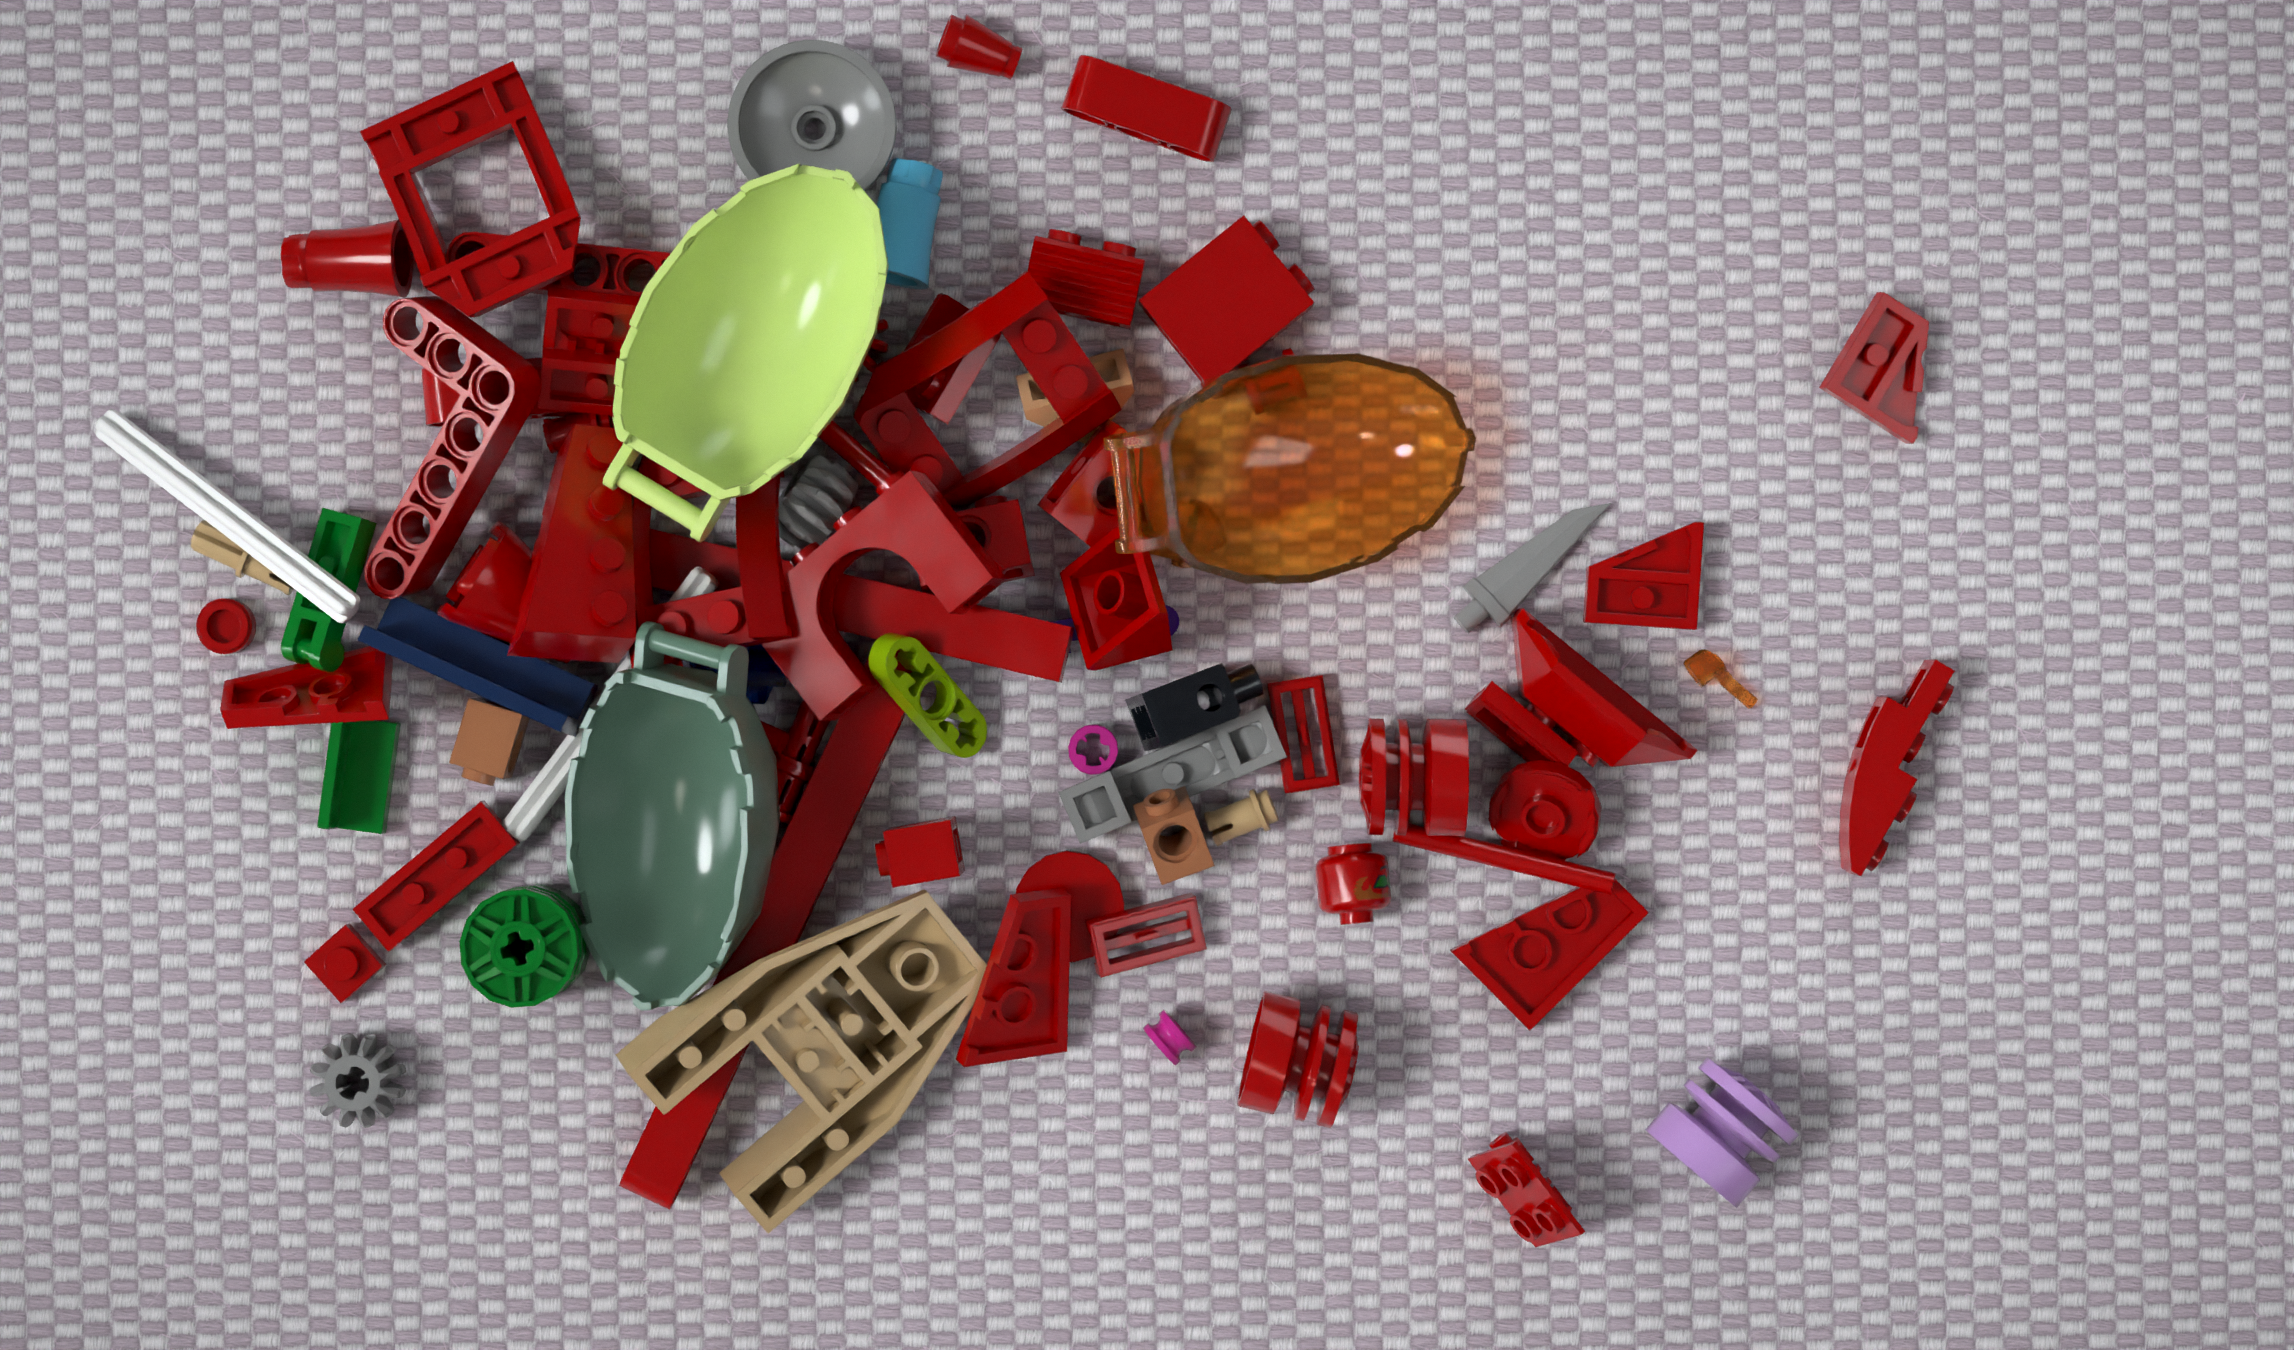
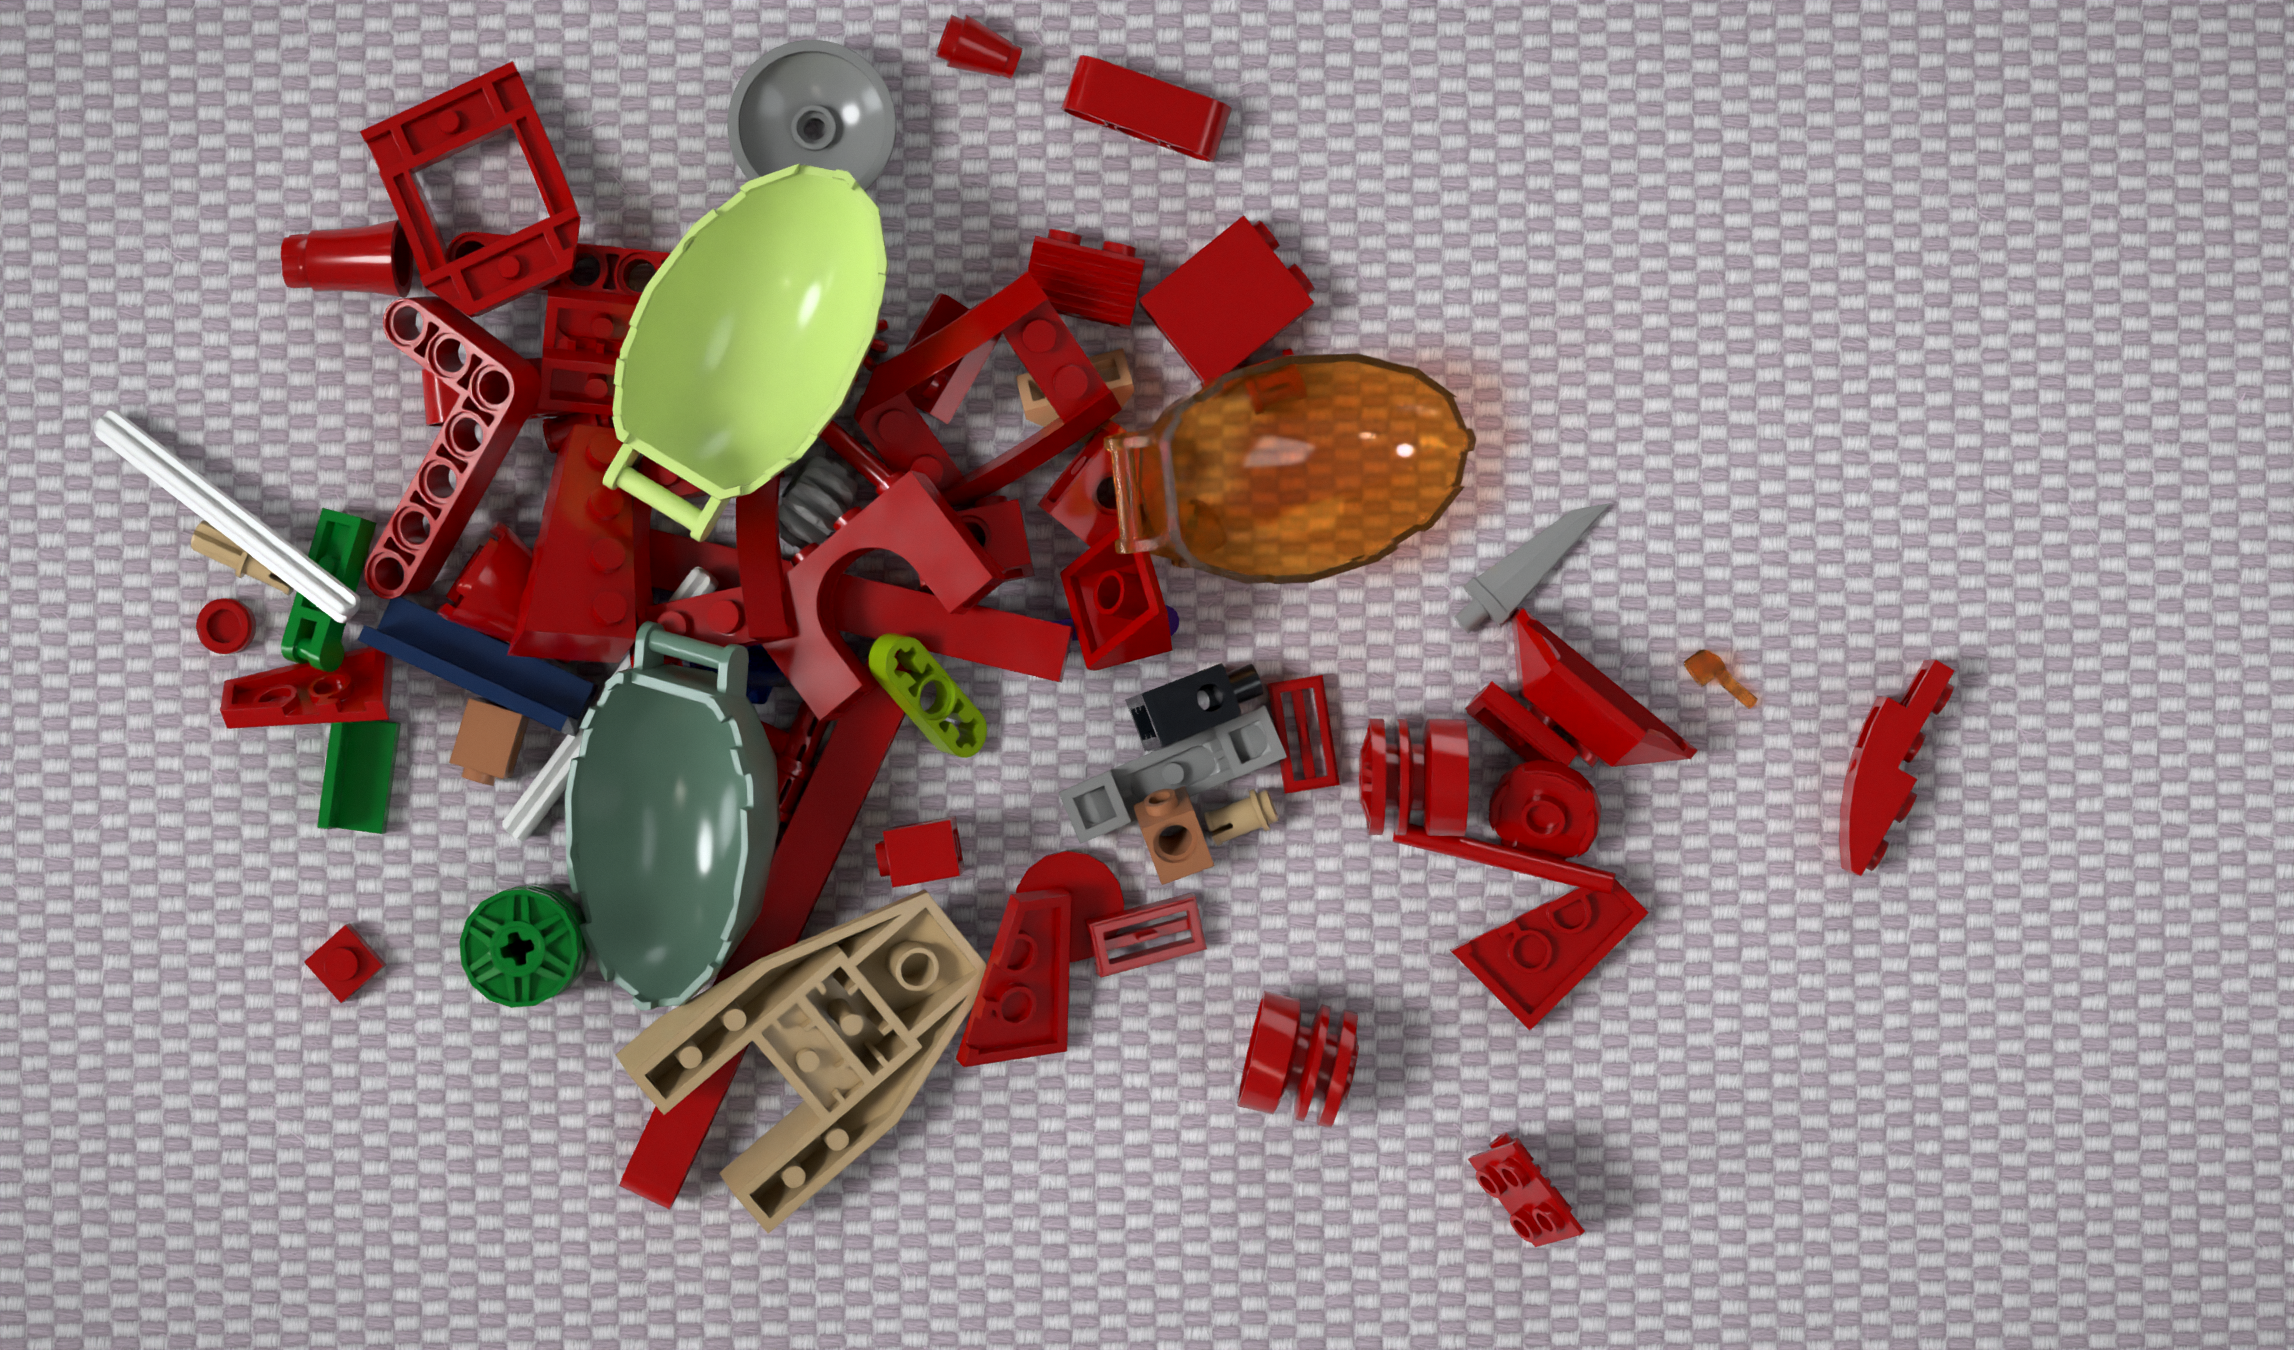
(339, 1091): light grey gear -> none
(436, 876): red plate -> none
(908, 220): medium azure plant -> none
(1080, 760): dark pink bush -> none
(1169, 1037): dark pink bush -> none
(1353, 882): red head -> none
(1649, 583): red wing -> none
(1722, 1131): lavender wheel -> none
(1882, 367): red wing -> none

